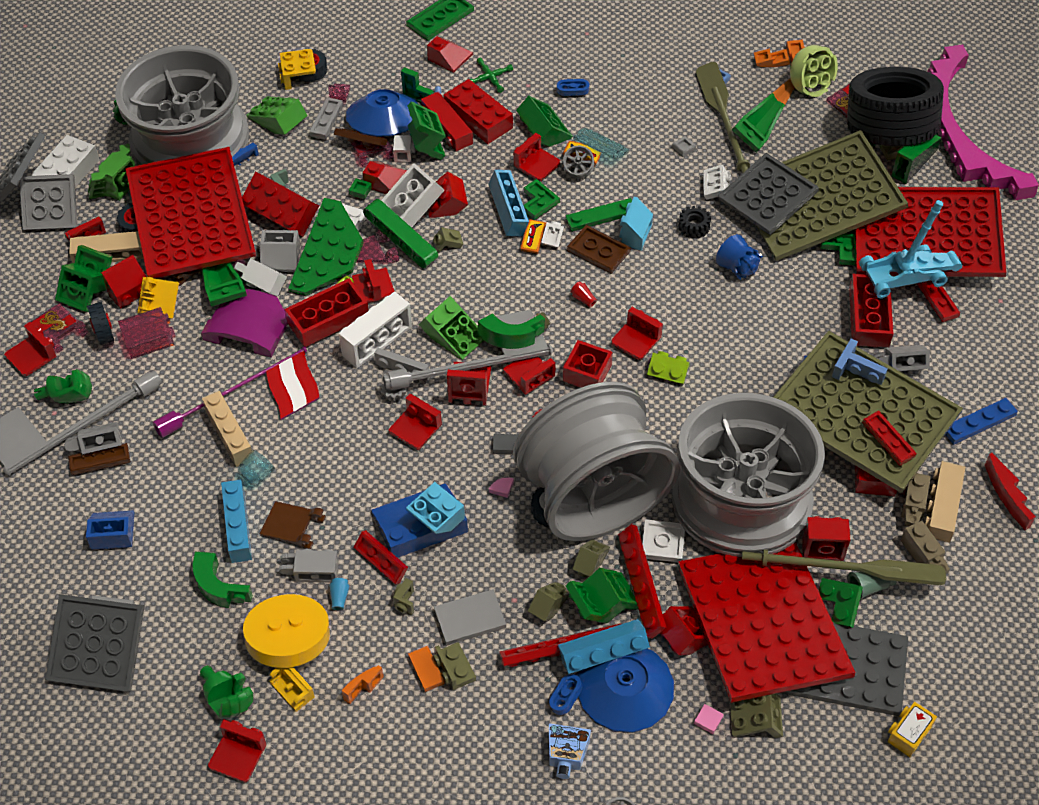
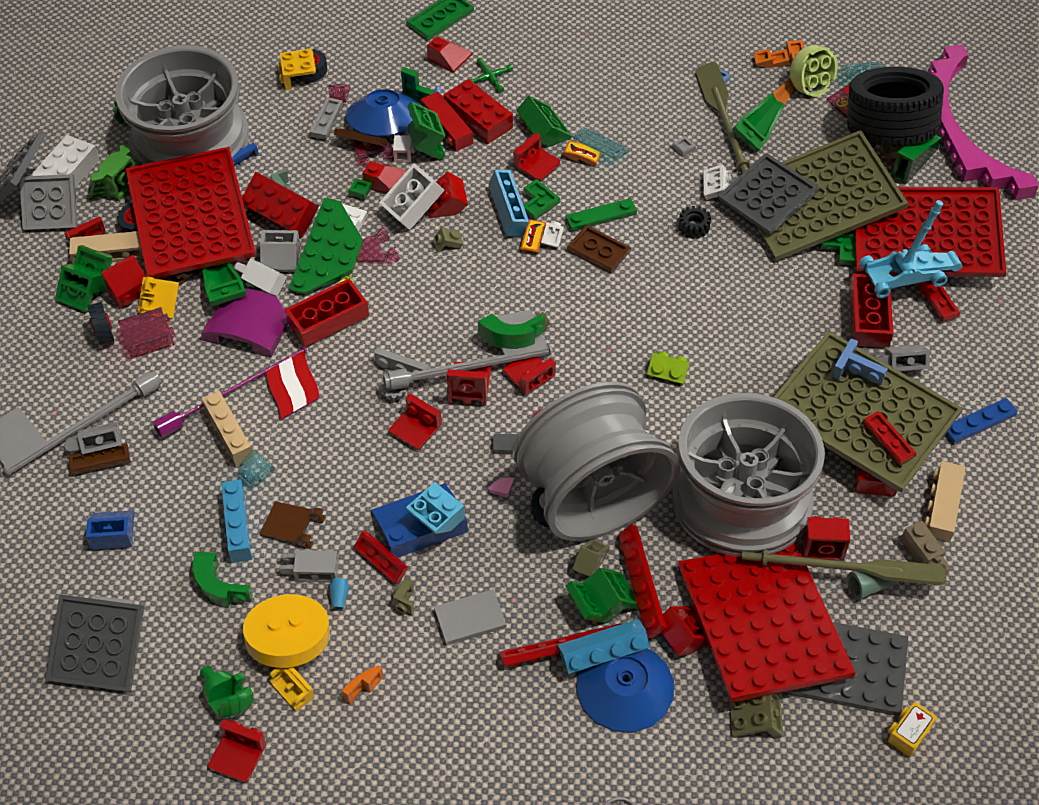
(32, 351): red bracket -> none
(57, 323): flag -> none
(68, 390): green piece -> none
(278, 114): bright green slope -> none
(373, 283): red bracket -> none
(375, 329): white brick -> none
(400, 233): green beam -> none
(426, 668): orange tile -> none
(452, 328): bright green slope -> none
(454, 665): olive bracket -> none
(548, 601): olive slope -> none
(564, 695): blue plate -> none
(567, 748): torso -> none
(572, 87): blue plate -> none
(578, 162): light grey wheel -> none
(582, 293): red cone -> none
(587, 365): red brick -> none
(636, 224): medium azure slope -> none
(638, 334): red bracket -> none
(663, 540): white plate -> none
(708, 719): bright pink tile -> none
(738, 257): blue hat -> none
(845, 597): green plate -> none
(857, 67): none -> clear light blue plate
(915, 499): dark tan hinge -> none
(1005, 485): red slope -> none

